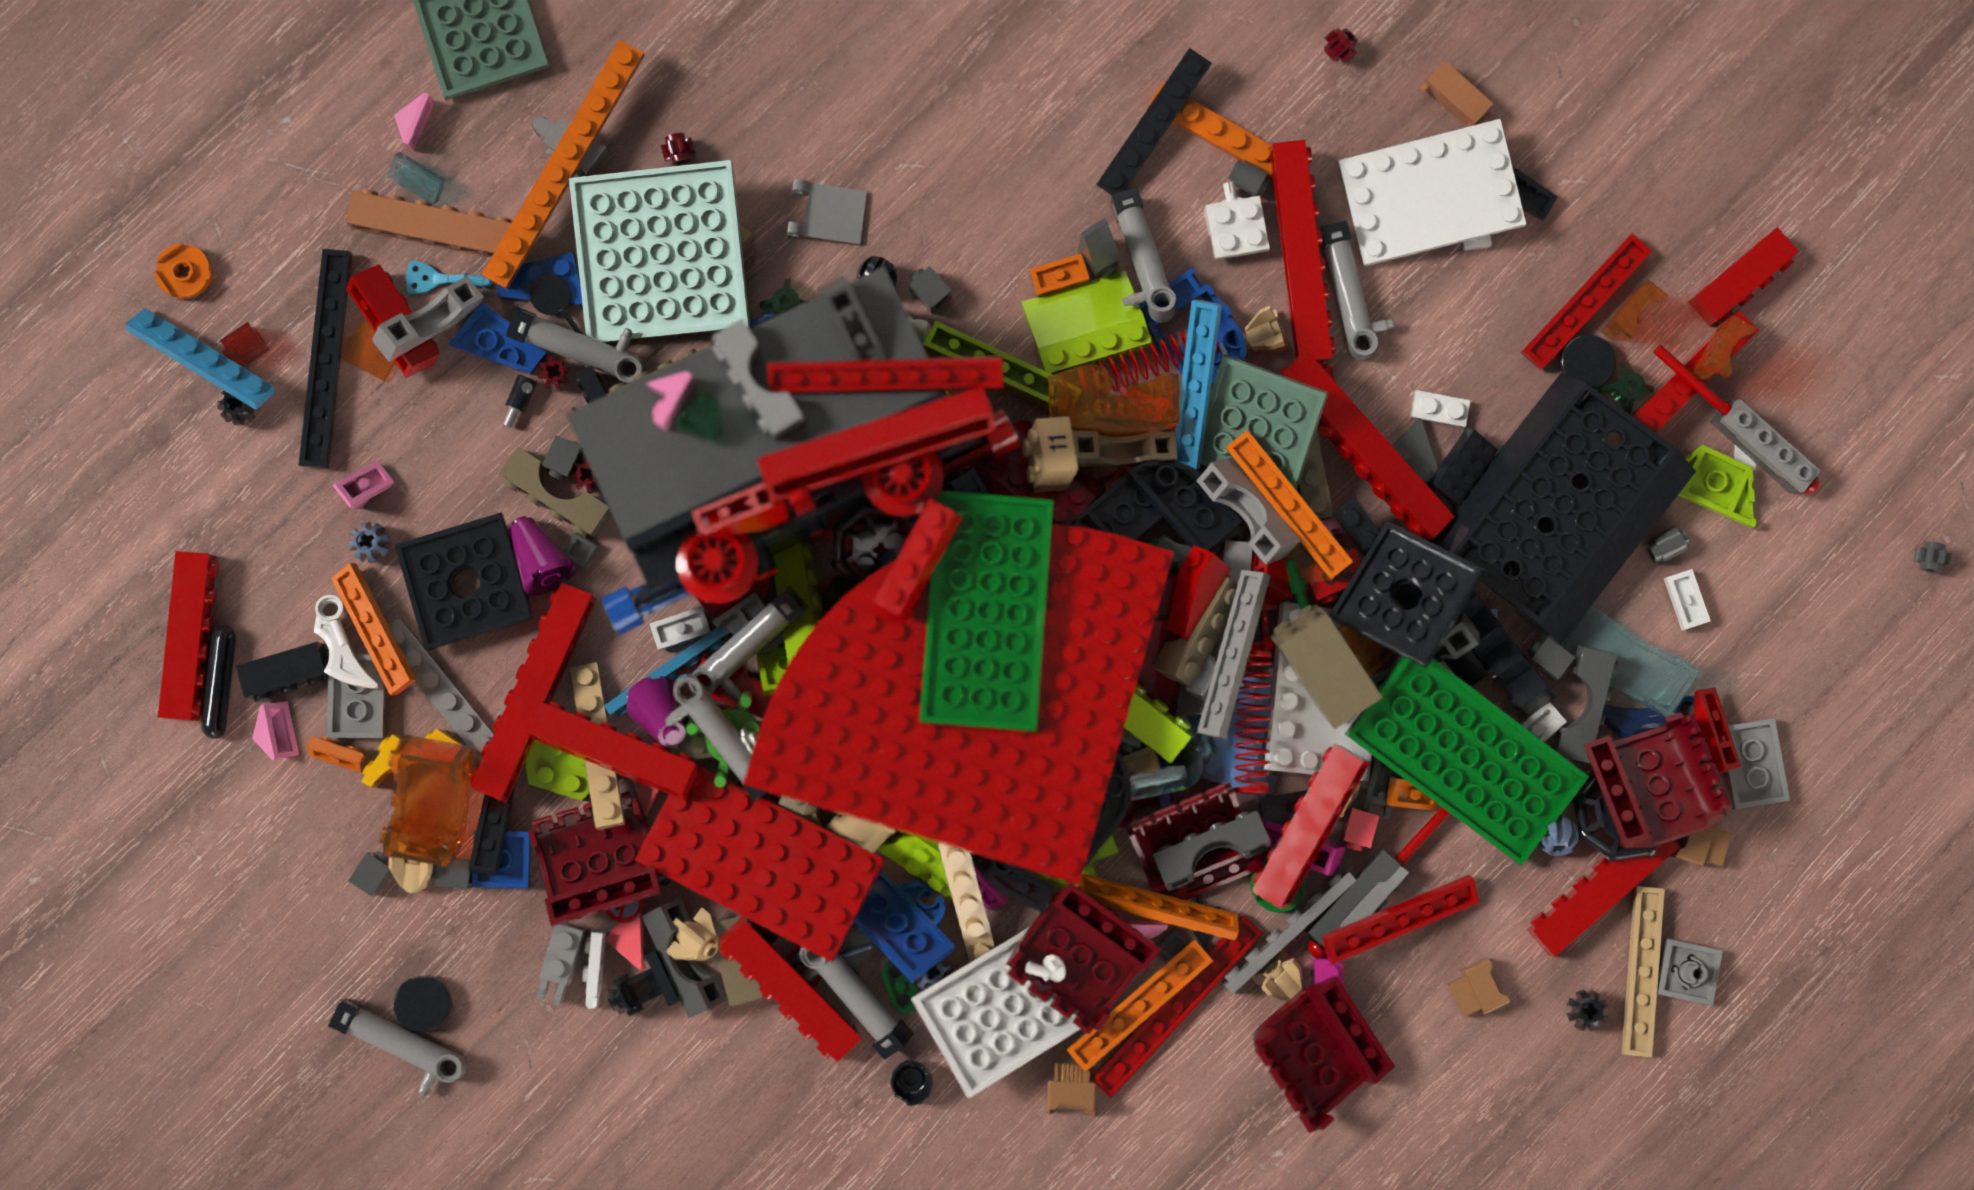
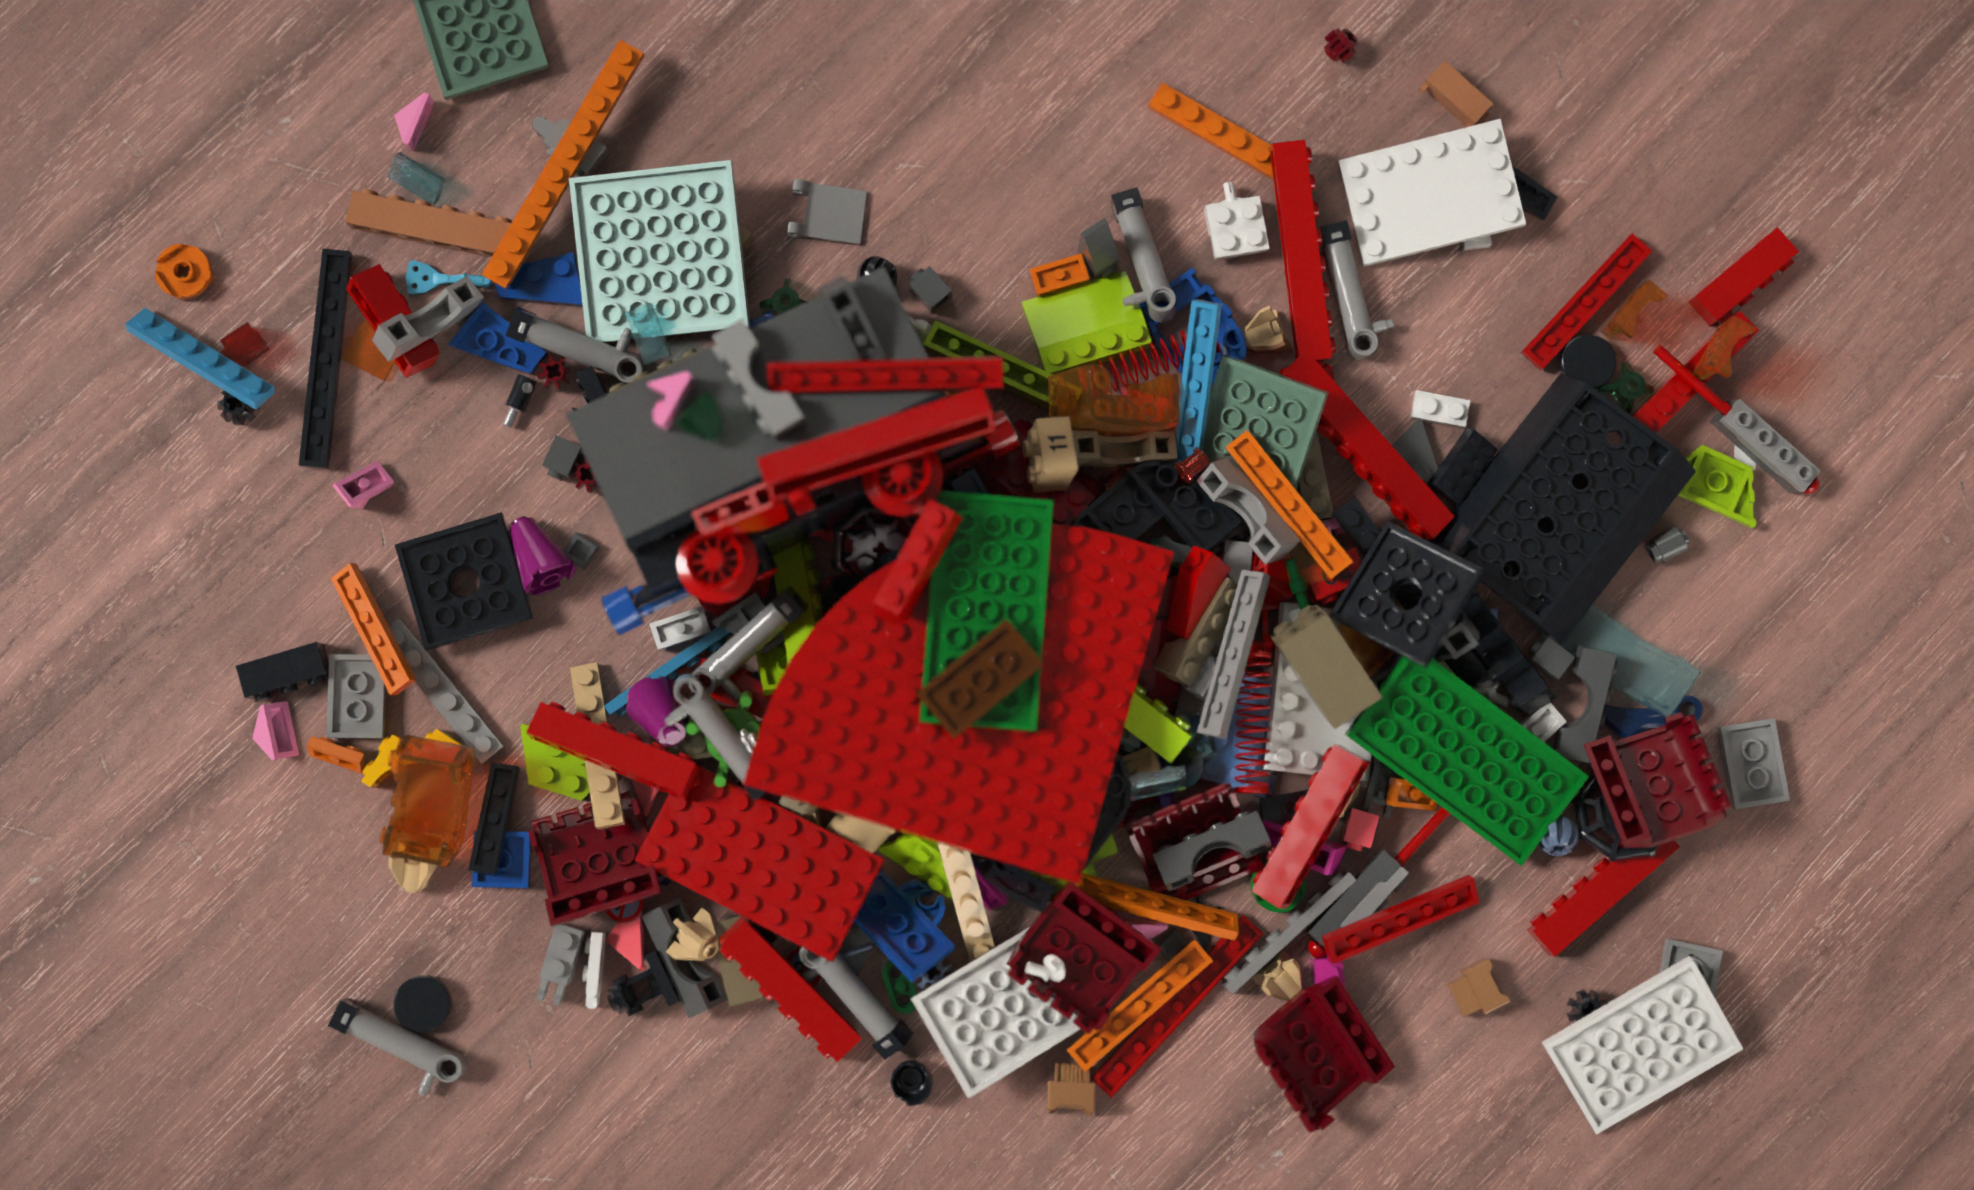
(188, 635): red brick -> none
(218, 682): black piece -> none
(342, 660): white piece -> none
(360, 542): sand blue piece -> none
(371, 873): dark grey brick -> none
(454, 876): dark grey brick -> none
(527, 472): dark tan arch -> none
(535, 684): red brick -> none
(551, 296): black piece -> none
(648, 334): none -> clear light blue plate
(677, 149): dark red gear -> none
(979, 679): none -> reddish brown plate
(1154, 123): black plate -> none
(1192, 465): none -> clear red bush
(1249, 177): dark grey brick -> none
(1488, 688): none -> white plate
(1642, 1045): none -> white plate
(1643, 971): tan plate -> none
(1687, 599): white plate -> none
(1704, 847): medium nougat piece -> none
(1715, 730): red slope -> none
(1932, 557): dark grey gear -> none

